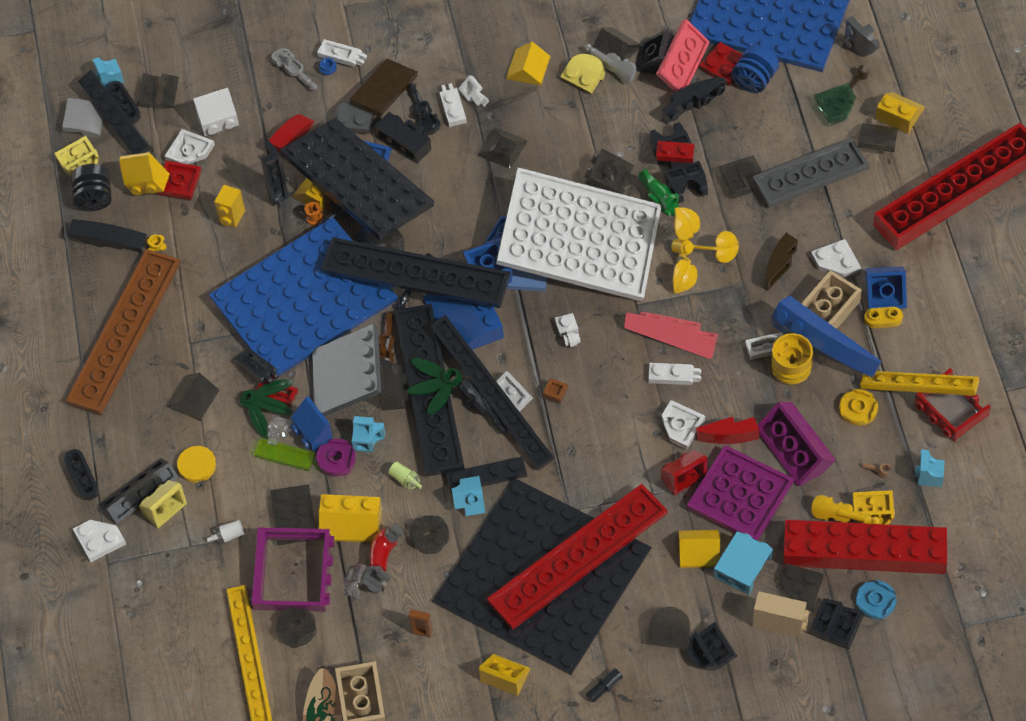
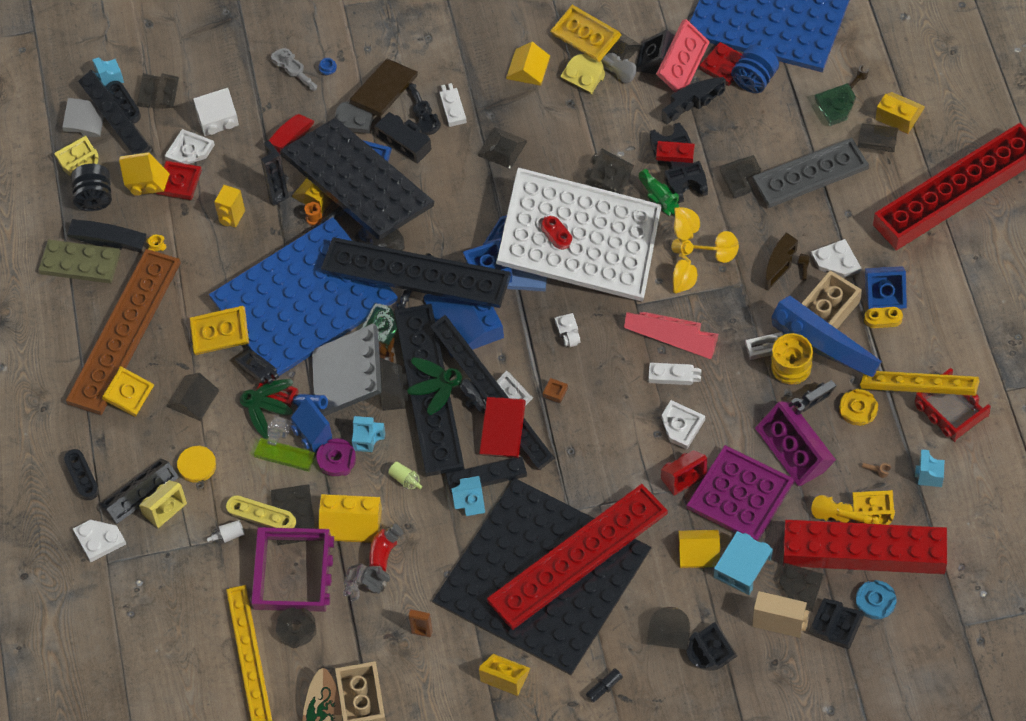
(79, 261): none -> olive plate
(128, 391): none -> yellow tile
(219, 330): none -> yellow tile
(260, 513): none -> light yellow plate
(319, 400): none -> blue cylinder
(341, 53): white hinge -> none
(383, 317): none -> clear green plate
(423, 525): clear smoke plate -> none
(471, 90): white plate -> none
(502, 427): none -> red tile
(555, 232): none -> red plate
(585, 33): none -> yellow tile
(728, 432): red slope -> none
(804, 260): none -> dark brown hand
(812, 398): none -> black plate
(860, 38): dark grey slope -> none

